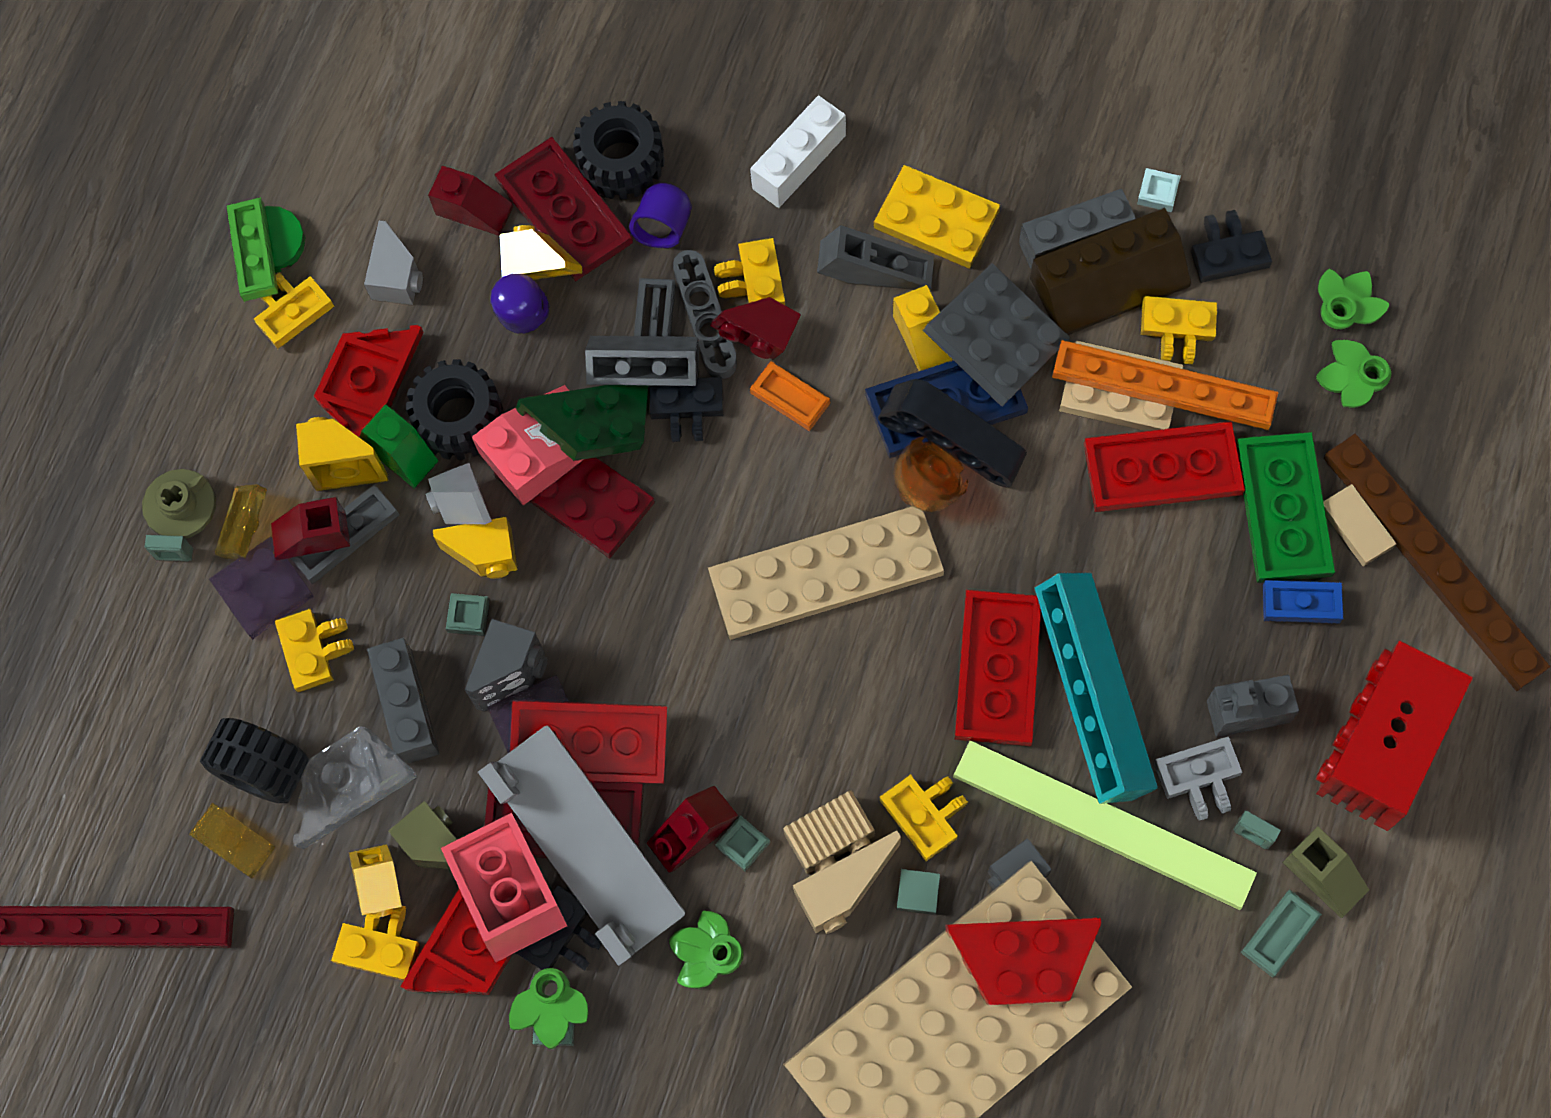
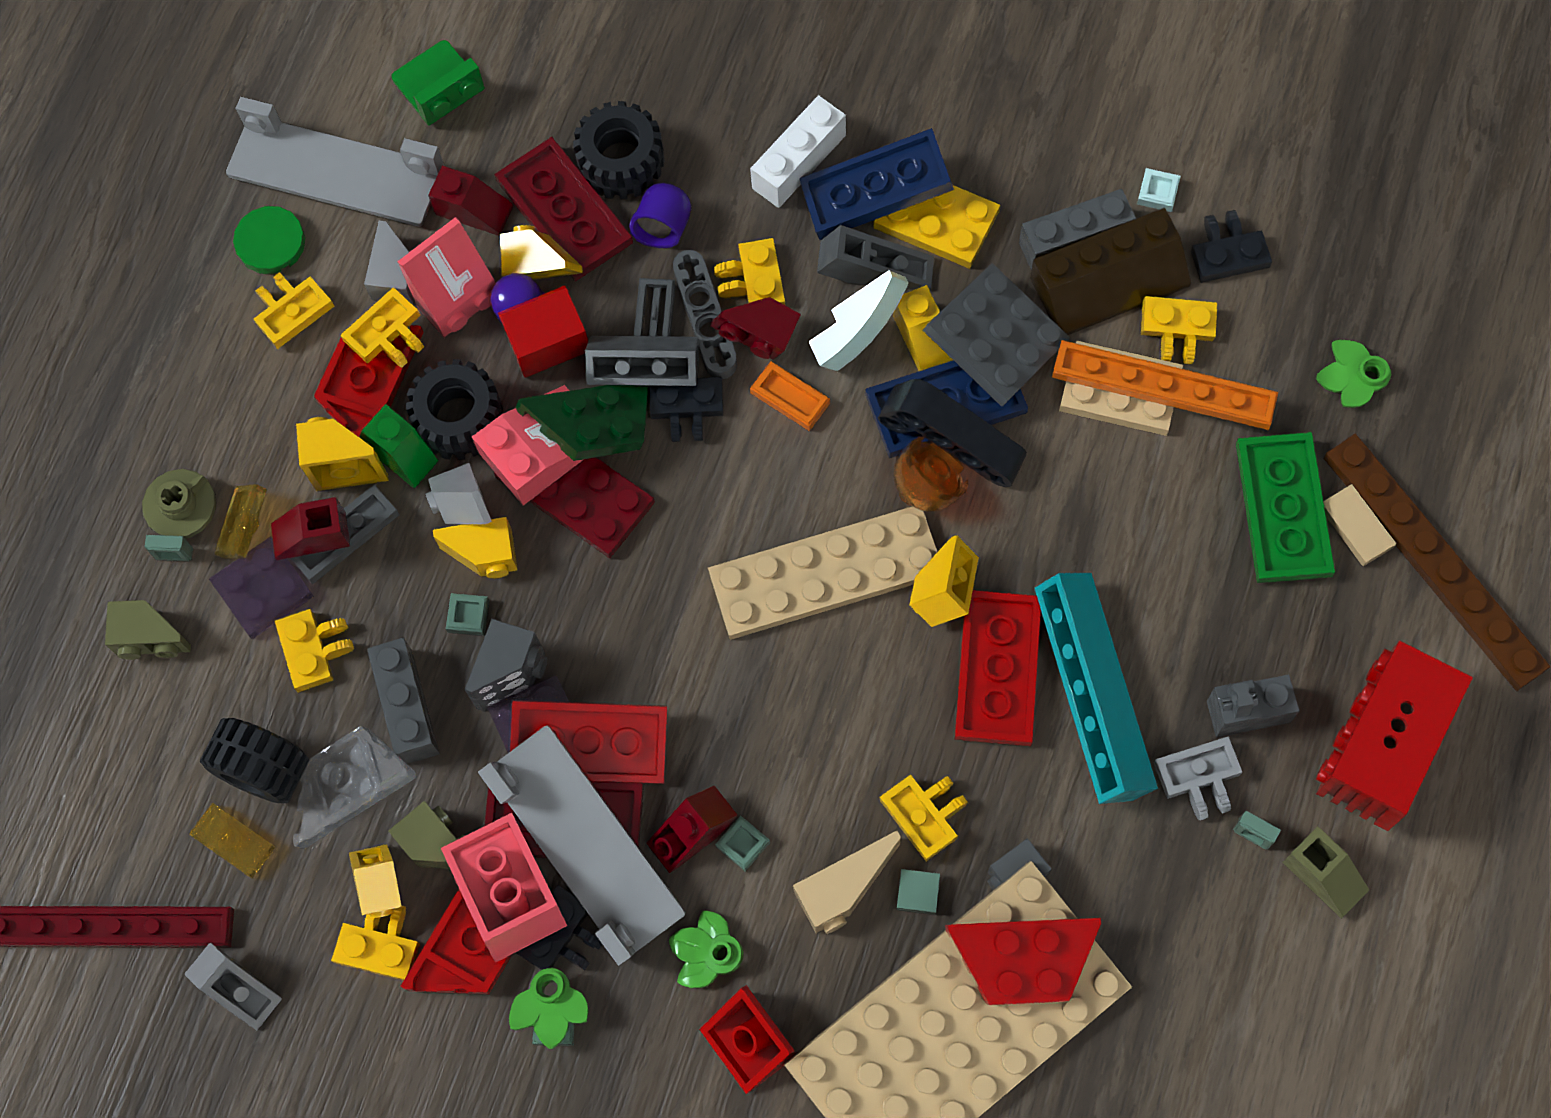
(139, 629): none -> olive slope
(232, 986): none -> light grey slope
(252, 249): bright green tile -> none
(334, 167): none -> light grey bracket
(381, 326): none -> yellow hinge
(438, 81): none -> green bracket
(448, 278): none -> coral slope
(544, 331): none -> red slope
(747, 1040): none -> red slope
(829, 833): tan brick -> none
(858, 321): none -> light aqua slope
(876, 183): none -> dark blue plate
(945, 583): none -> yellow slope
(1105, 825): yellowish green tile -> none
(1163, 466): red plate -> none
(1281, 933): sand green tile -> none
(1302, 601): blue plate -> none
(1351, 297): bright green plate -> none

